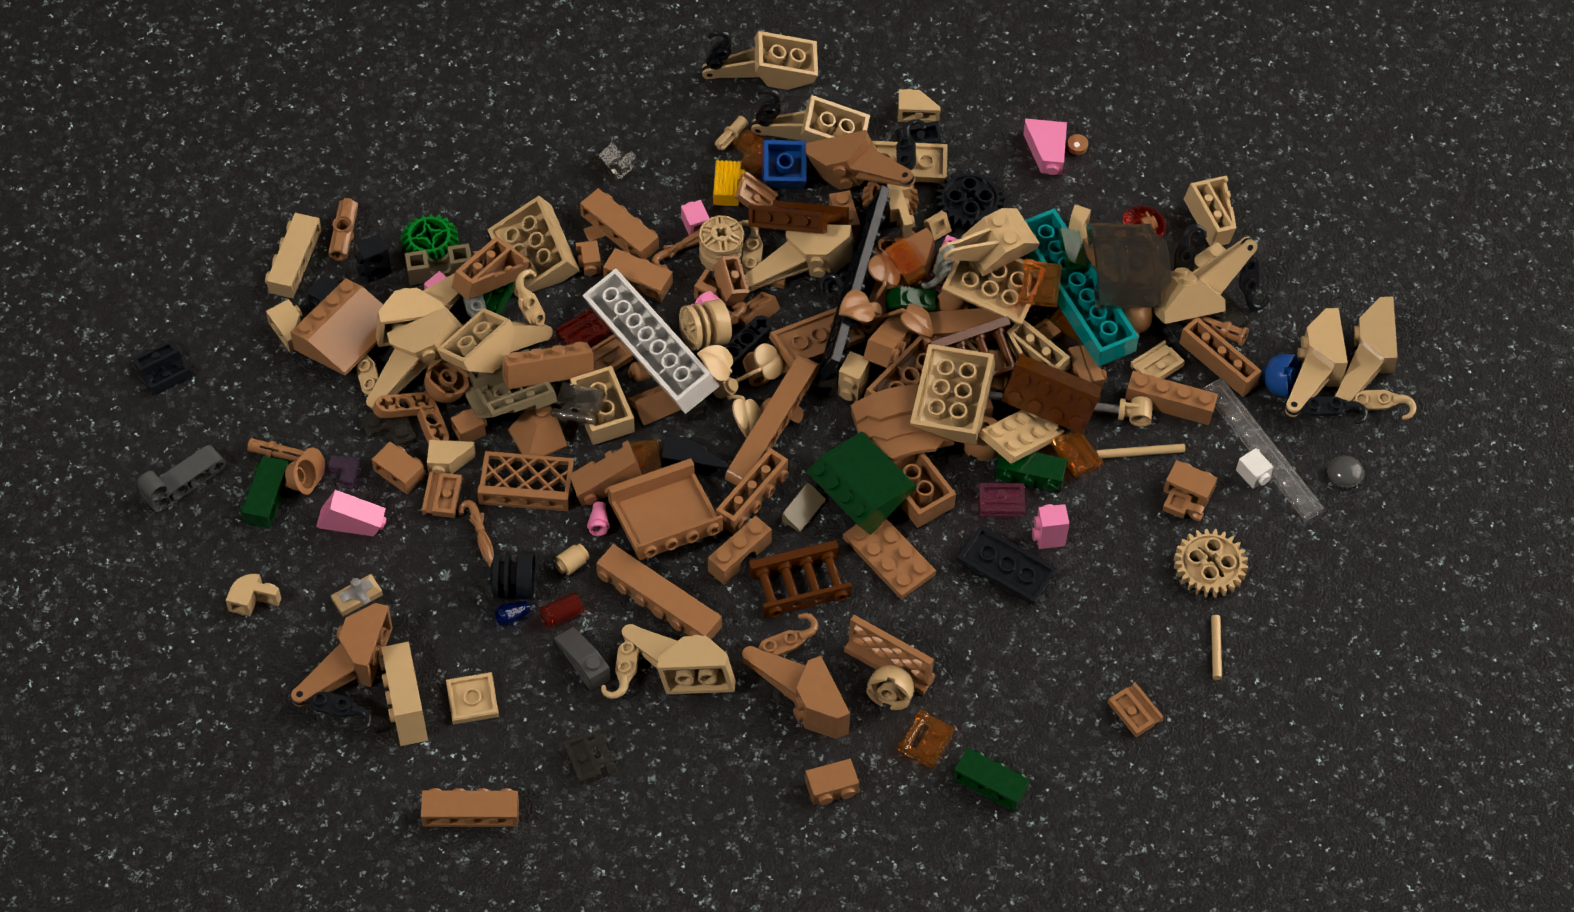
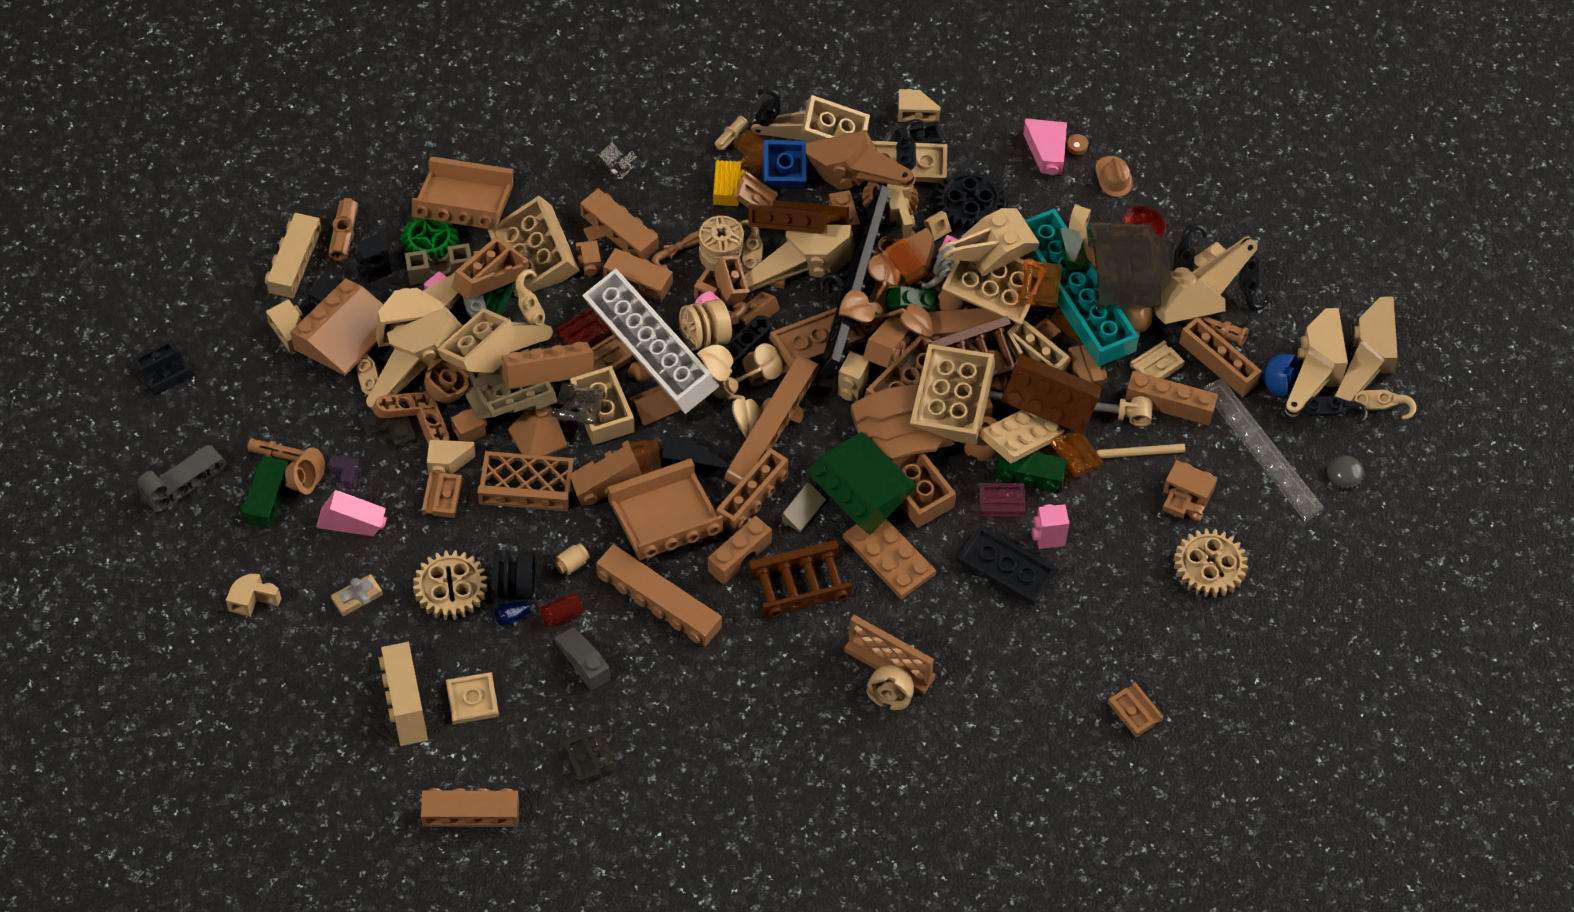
(351, 660): medium nougat slope -> none
(398, 467): medium nougat brick -> none
(428, 587): none -> tan gear
(463, 193): none -> medium nougat panel
(477, 520): medium nougat piece -> none
(598, 521): bright pink cone -> none
(684, 665): tan slope -> none
(693, 216): bright pink brick -> none
(775, 58): tan slope -> none
(809, 686): medium nougat slope -> none
(832, 782): medium nougat brick -> none
(933, 742): clear orange plate -> none
(991, 779): dark green brick -> none
(1114, 176): none -> medium nougat piece
(1149, 220): medium nougat plate -> none
(1212, 209): tan wedge -> none
(1216, 647): tan bar -> none
(1254, 468): white brick -> none

